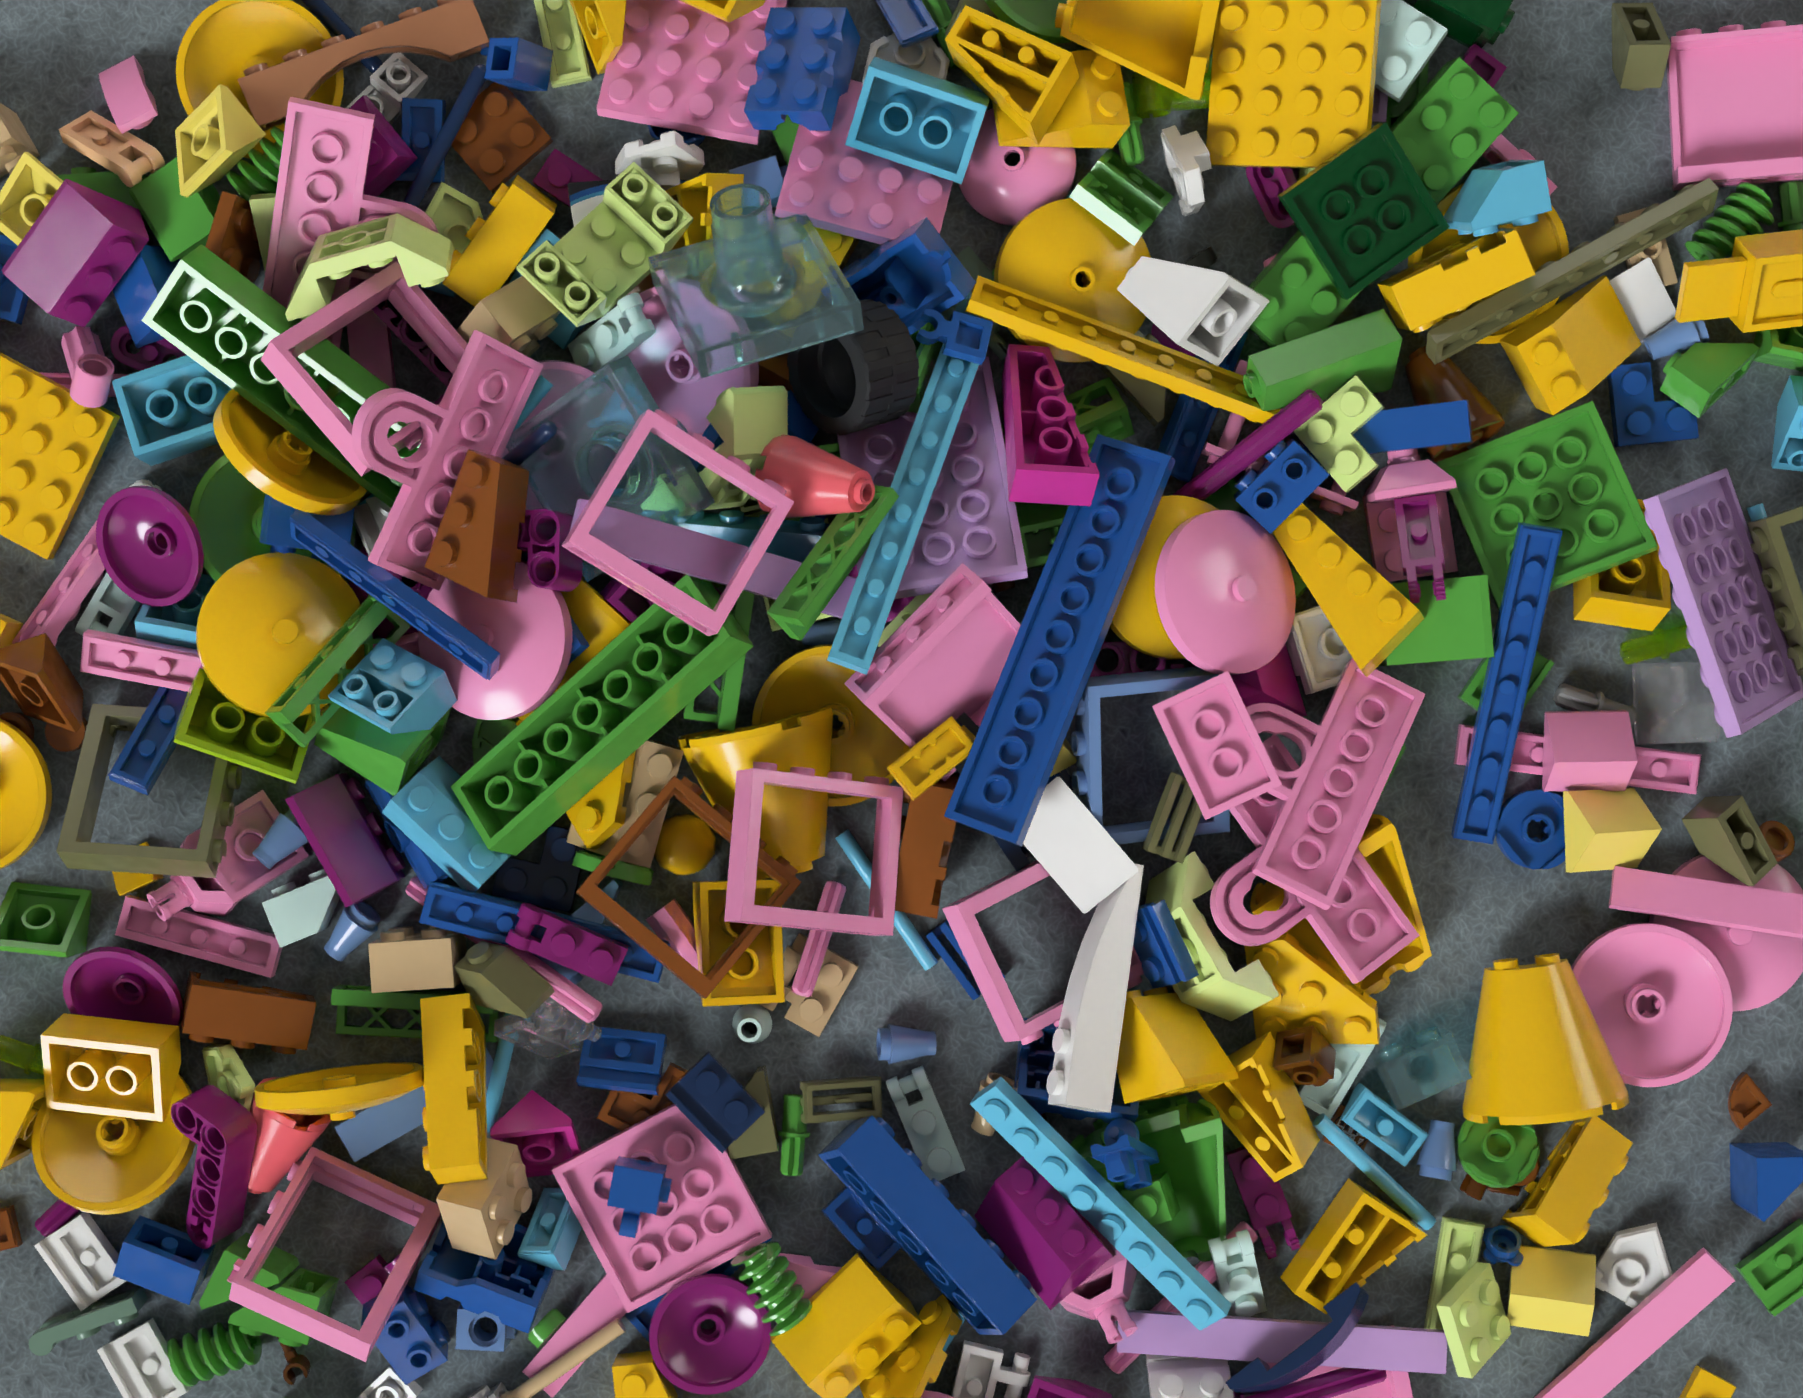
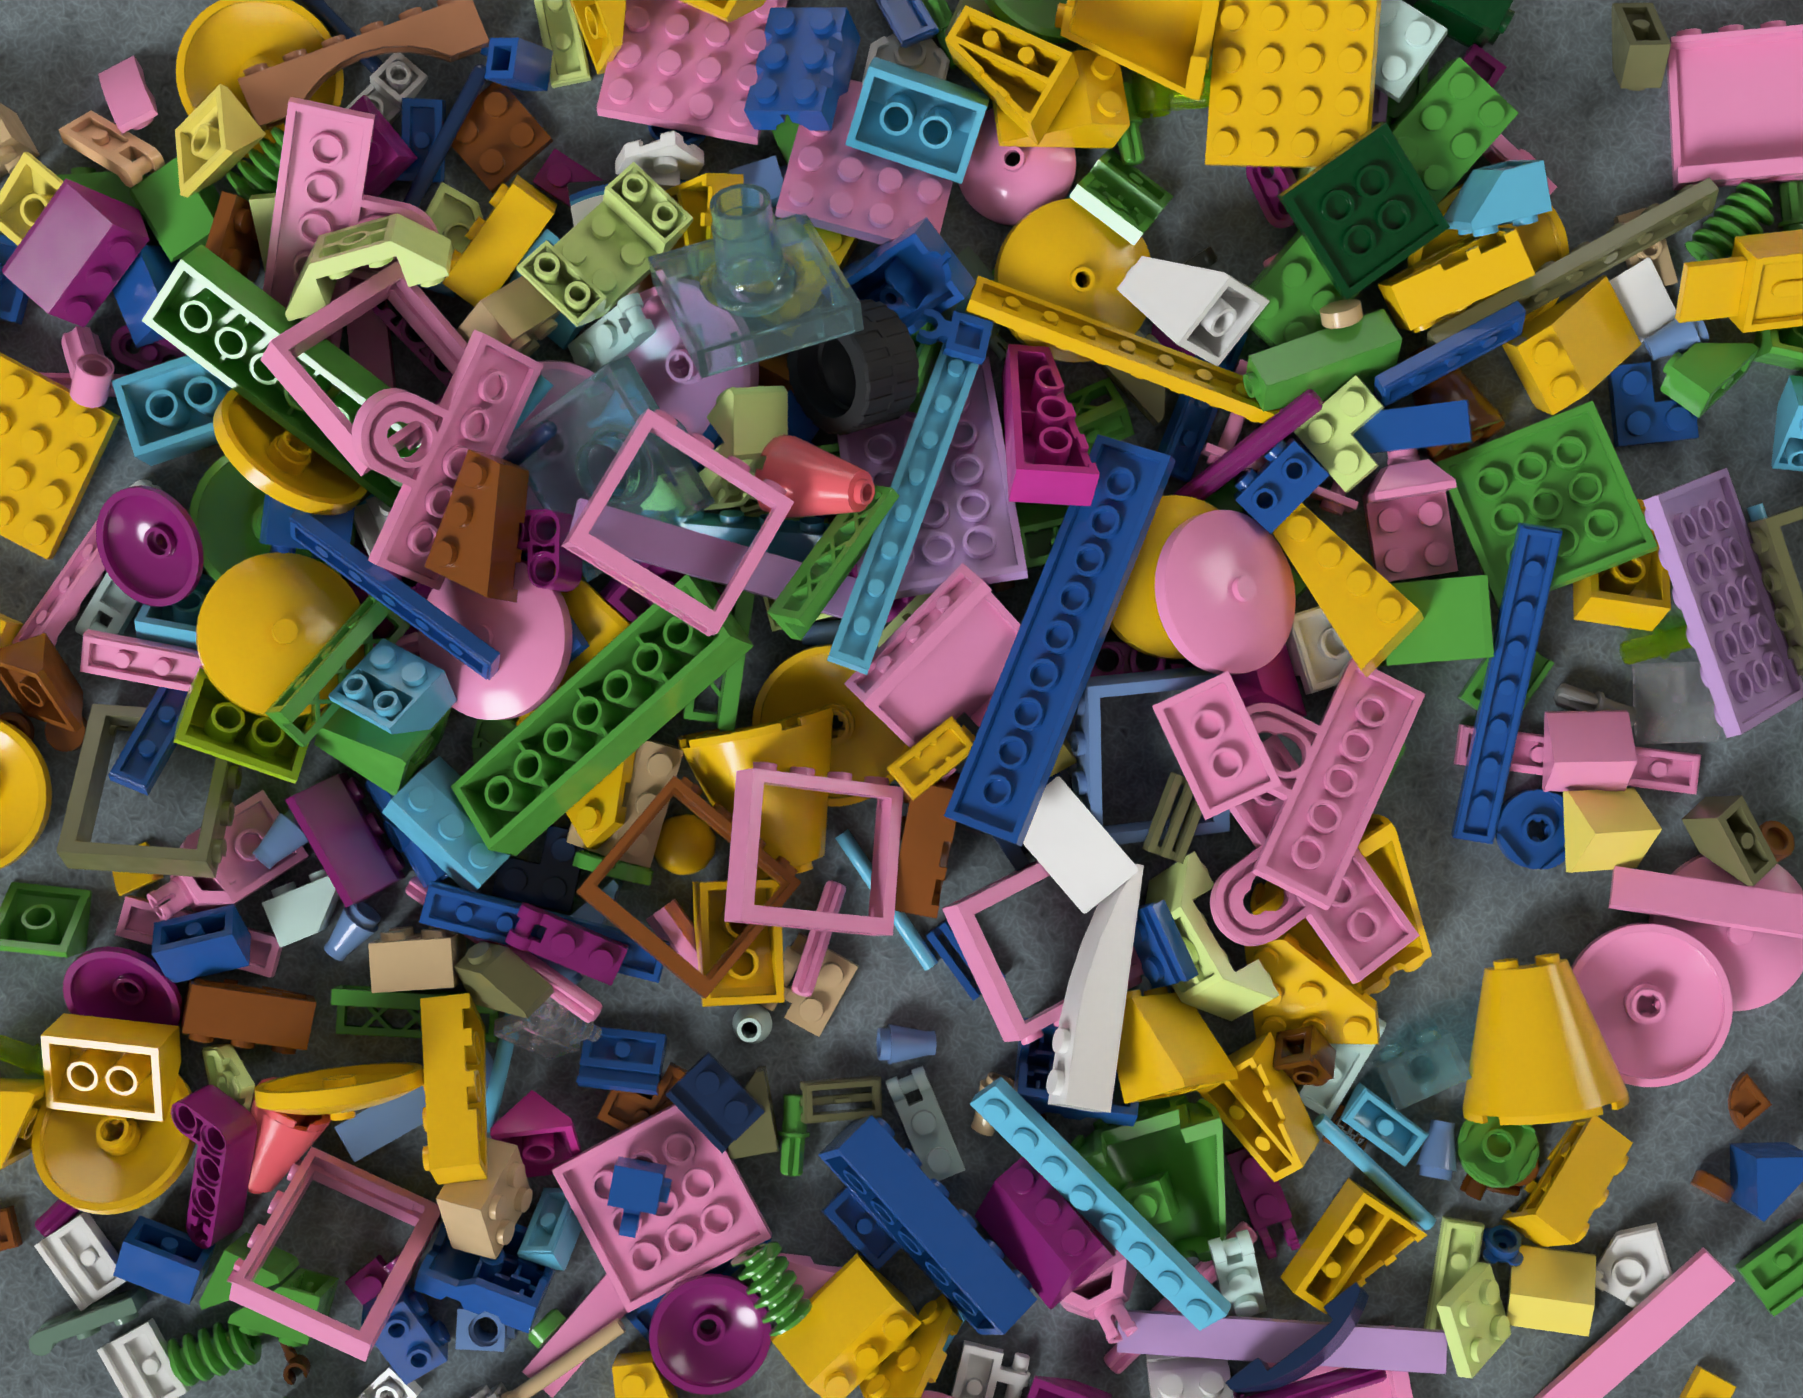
(201, 944): none -> blue brick
(1125, 1155): blue hips -> none
(1186, 159): white plate -> none
(1341, 313): none -> tan tile
(1420, 543): magenta hinge -> none
(1449, 354): none -> blue tile
(1712, 1186): none -> dark orange tile

